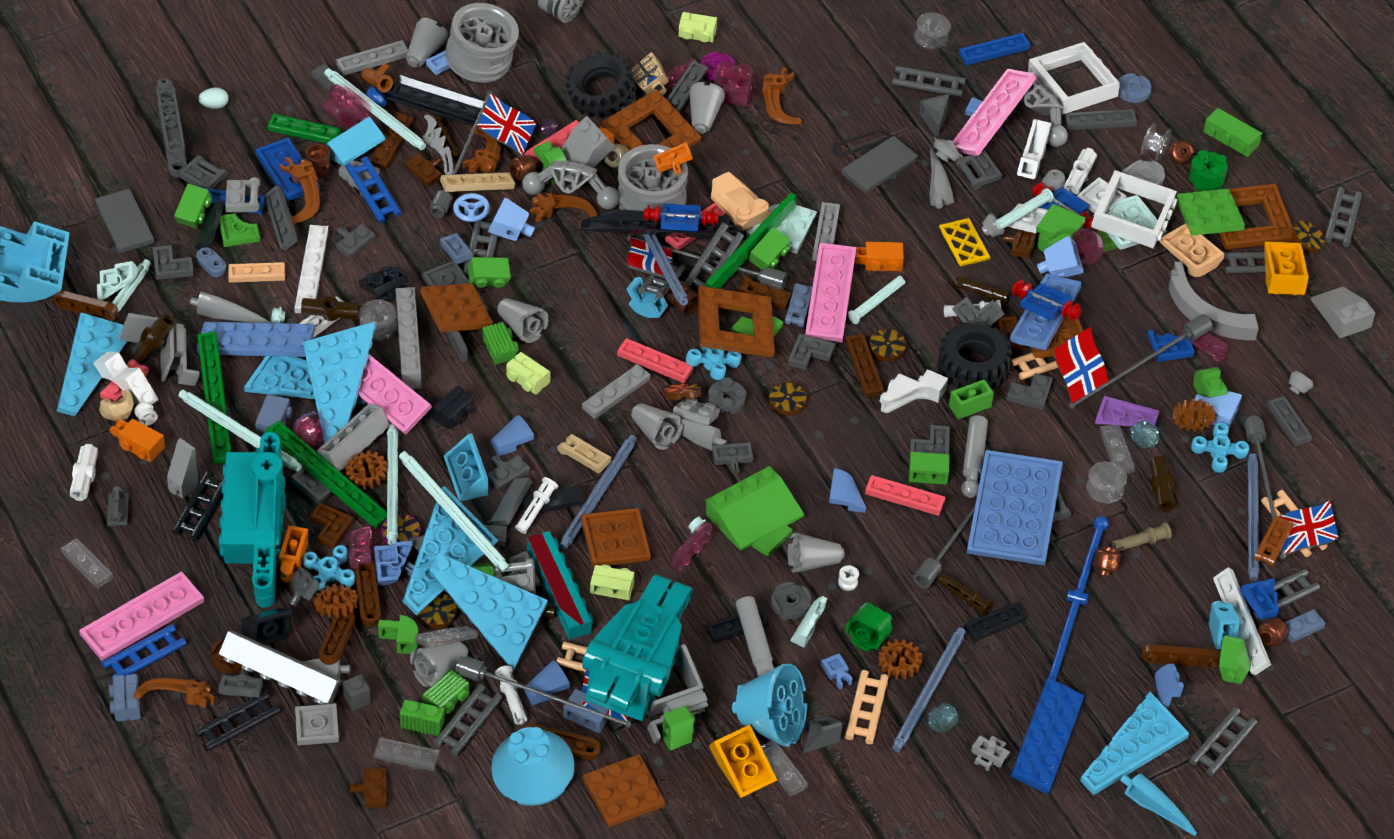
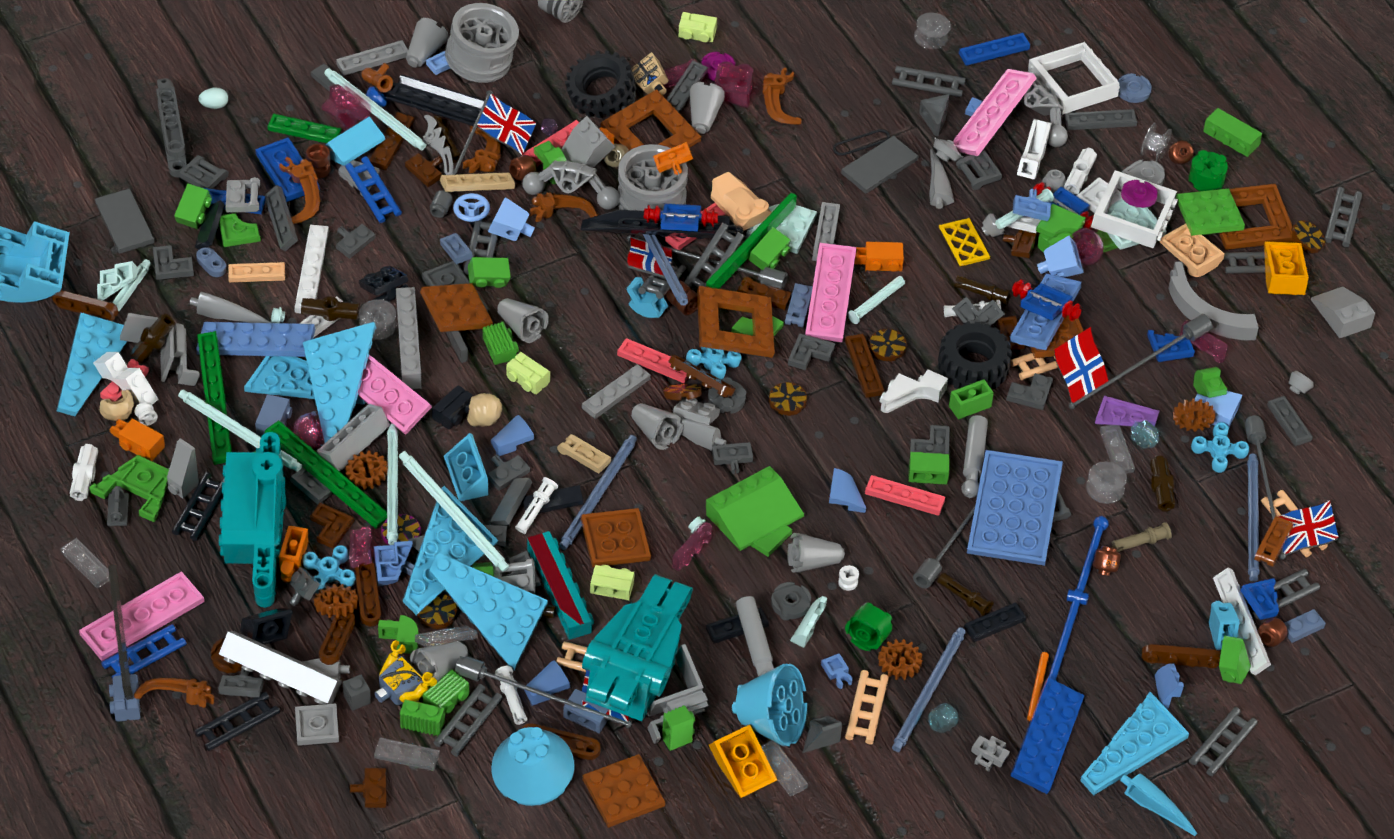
(120, 632): none -> clear smoke tile
(140, 478): none -> bright green wing
(400, 680): none -> torso
(484, 410): none -> tan hair
(708, 380): none -> reddish brown plate
(1031, 206): none -> medium blue plate
(1038, 683): none -> orange bar
(1139, 193): none -> magenta tile

